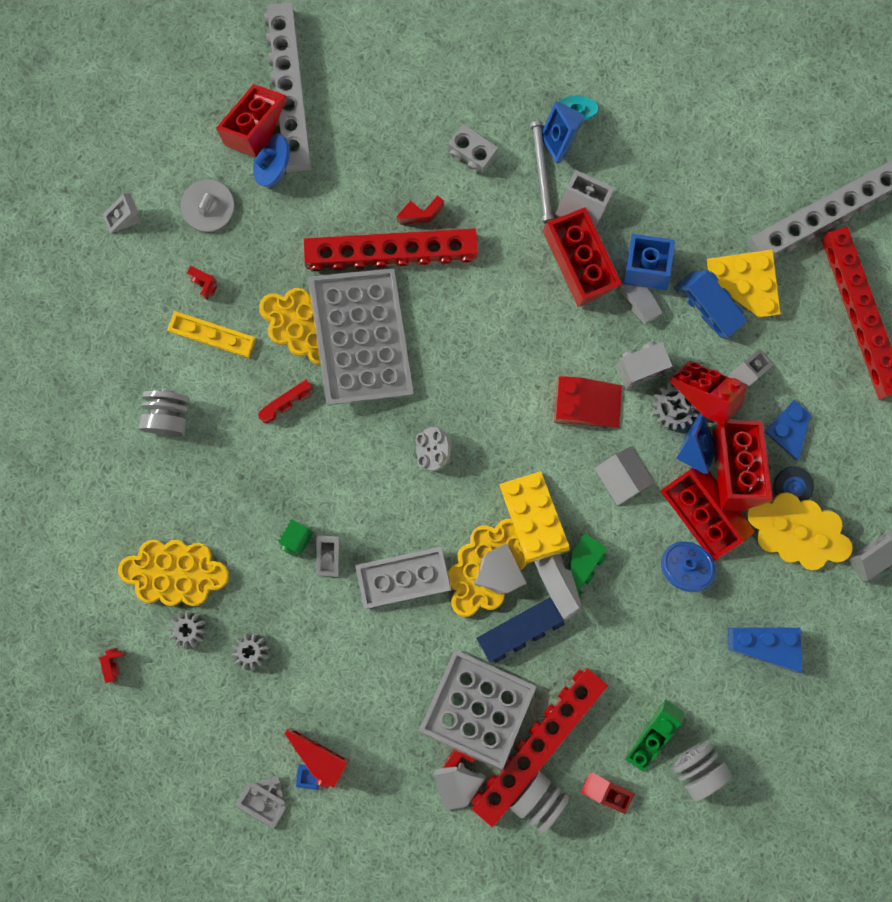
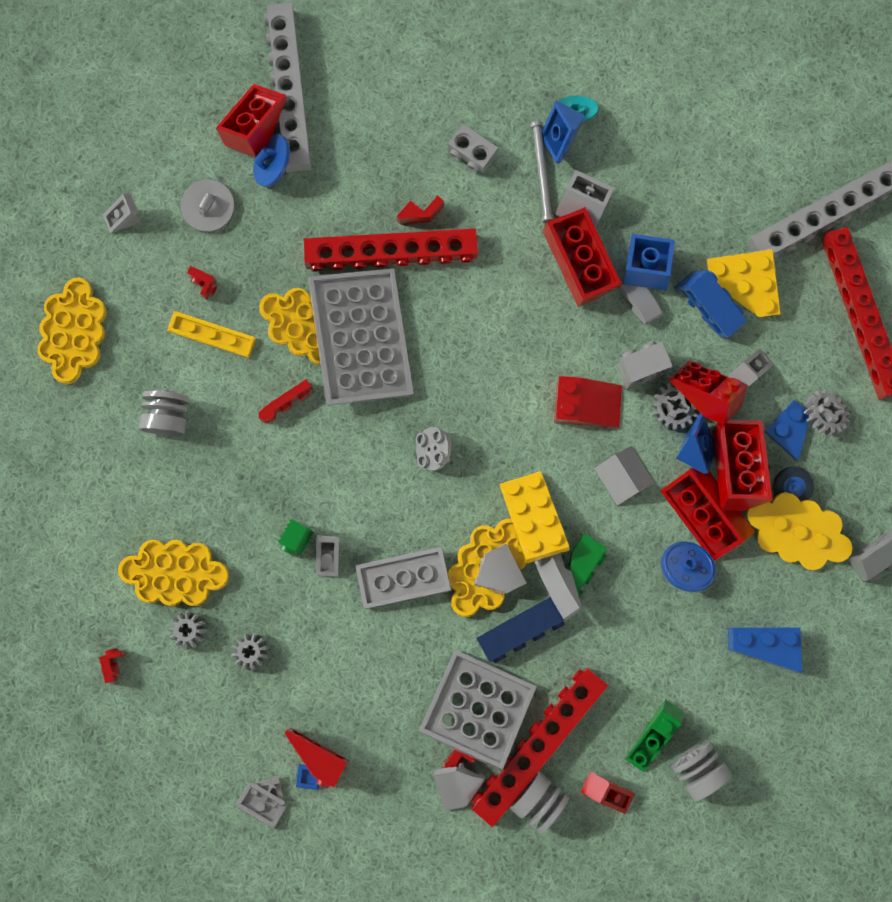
(72, 331): none -> yellow plate
(825, 411): none -> light grey gear

